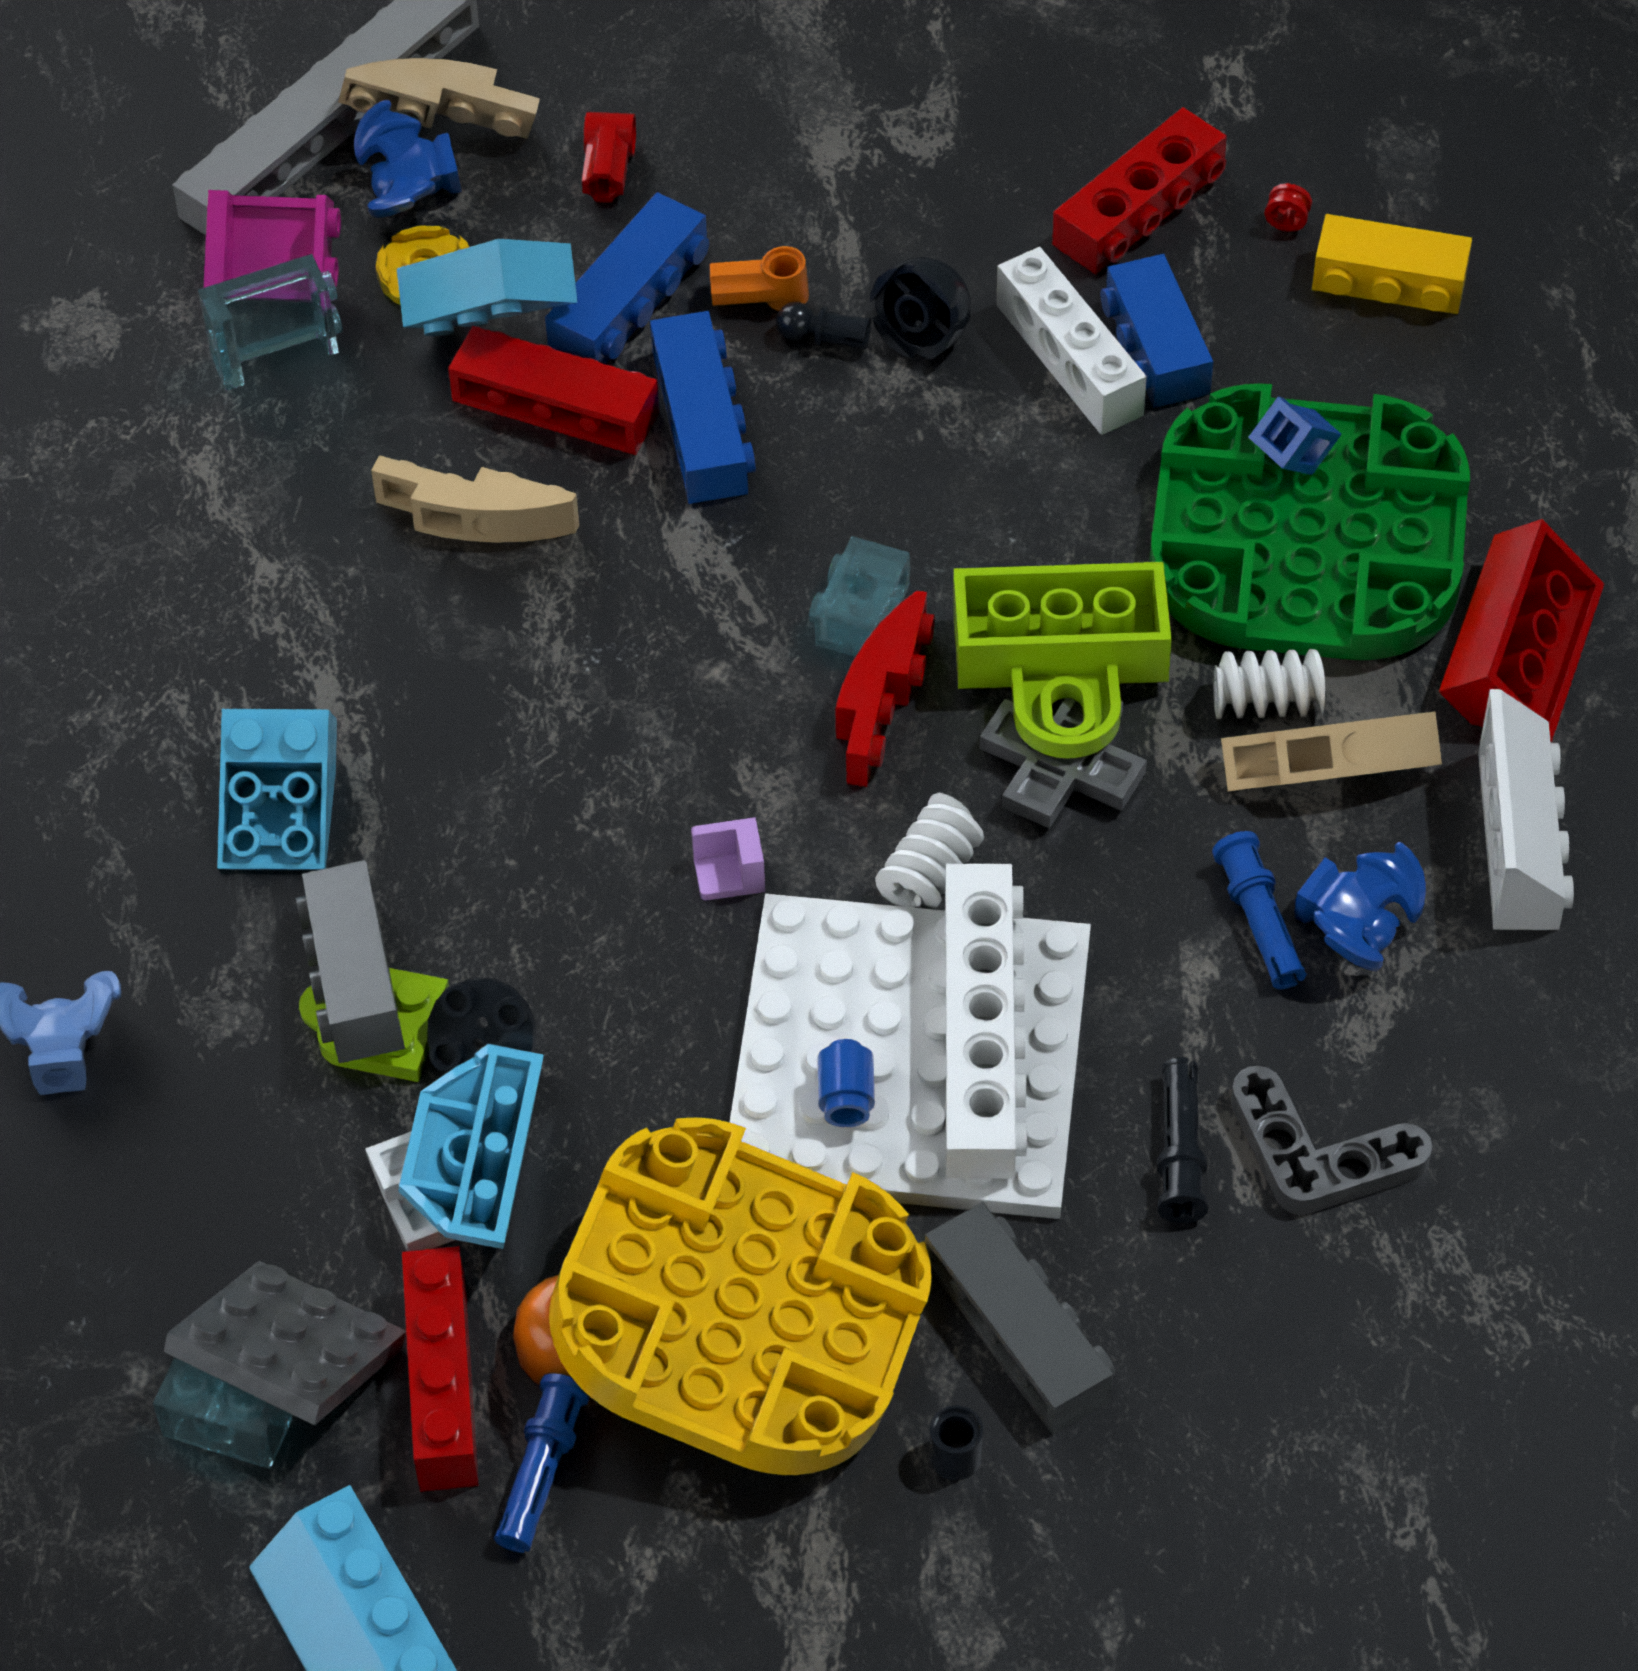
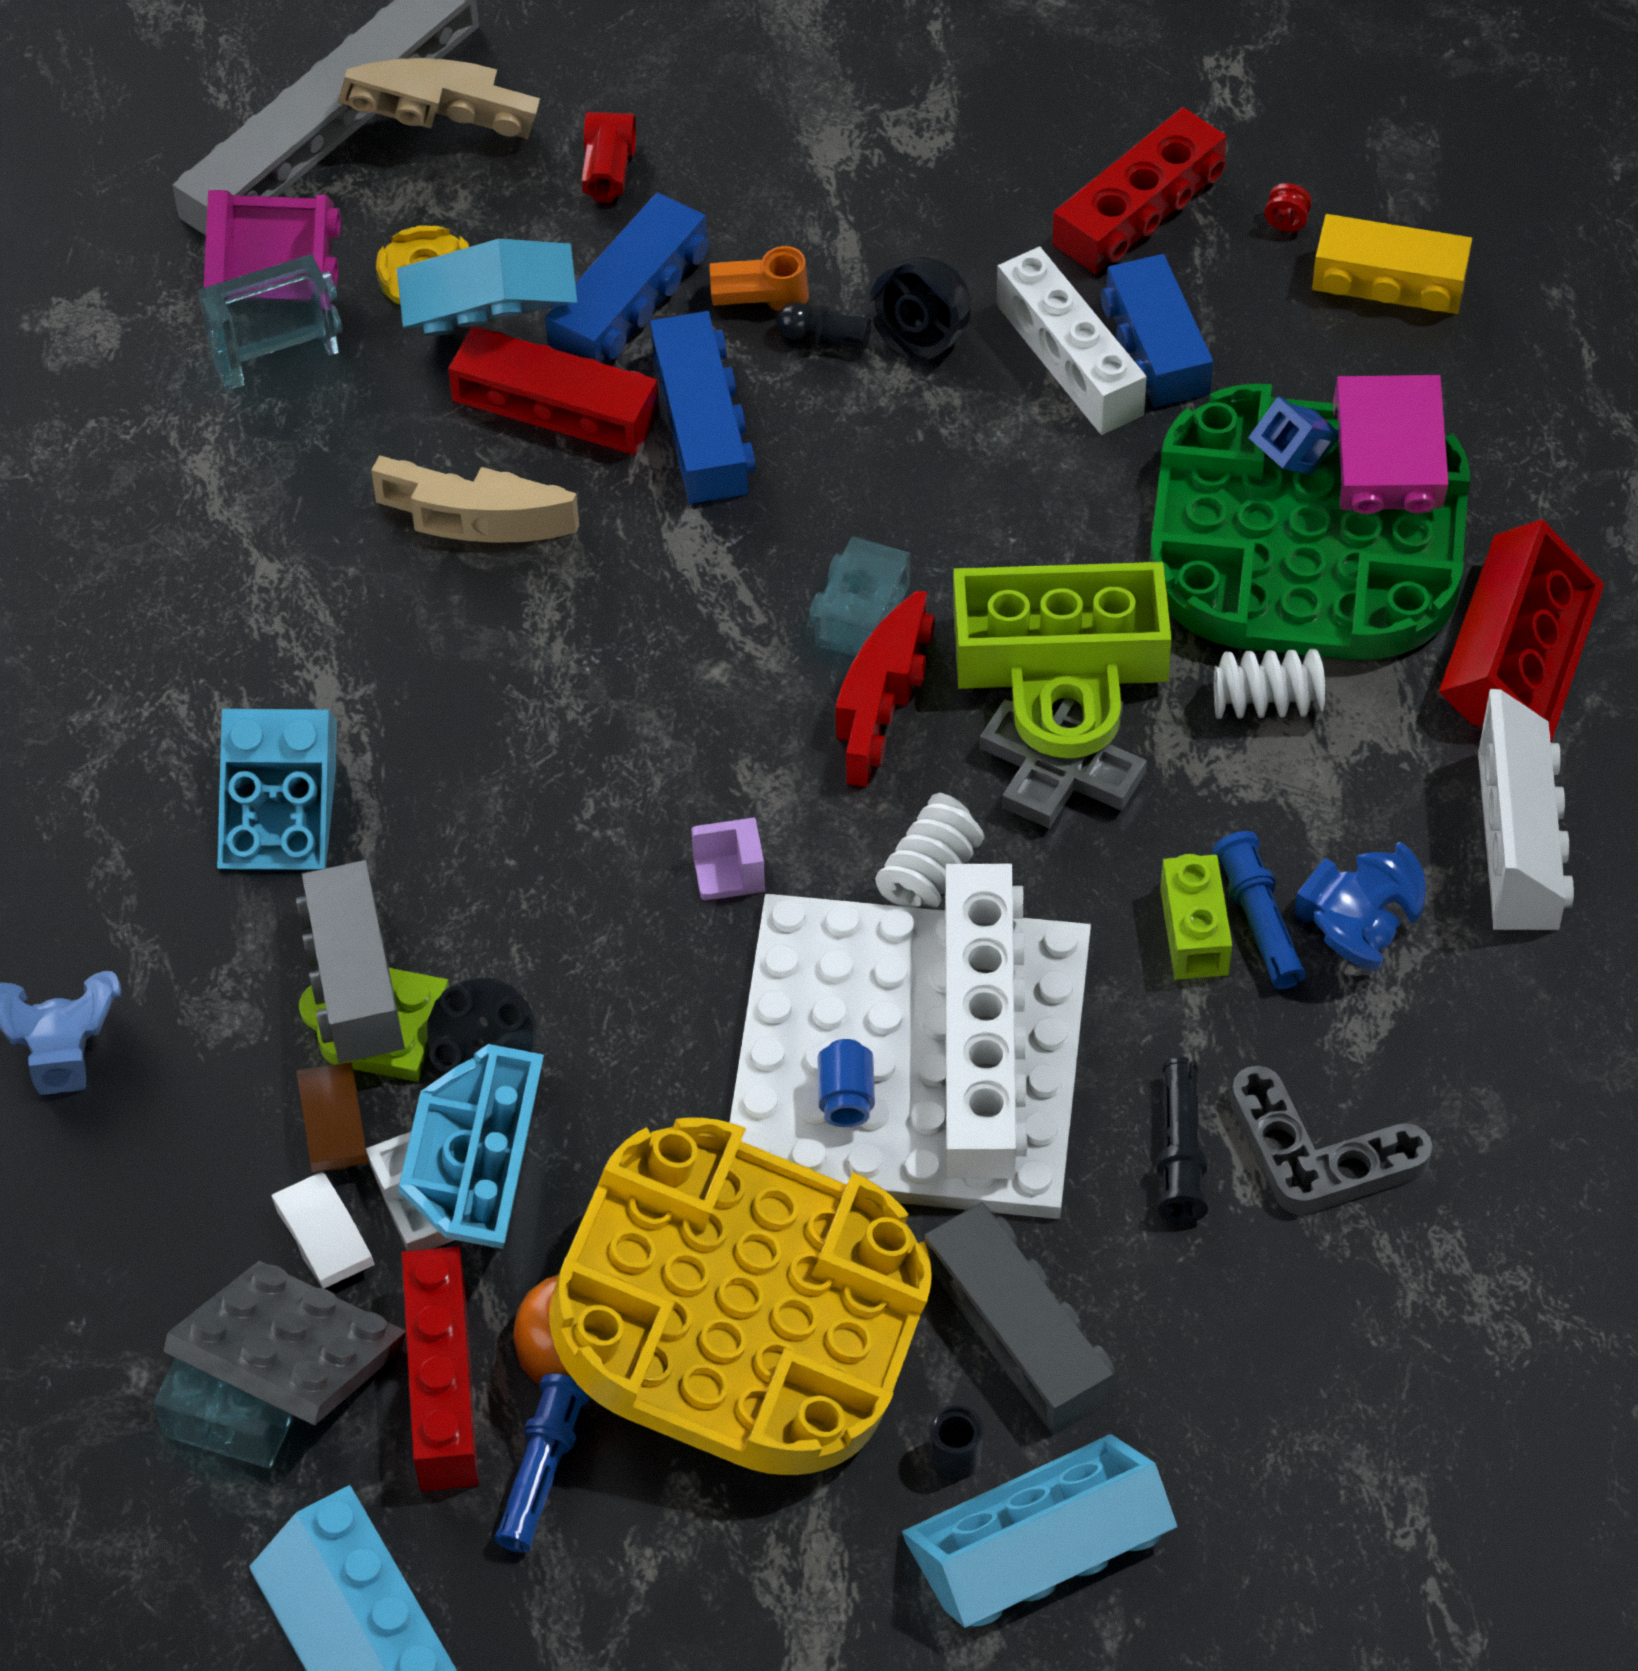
(322, 1230): none -> white slope
(332, 1117): none -> reddish brown slope
(412, 164): blue animal -> none
(1041, 1530): none -> medium azure slope
(1195, 916): none -> lime brick
(1331, 751): tan slope -> none
(1391, 443): none -> dark pink panel

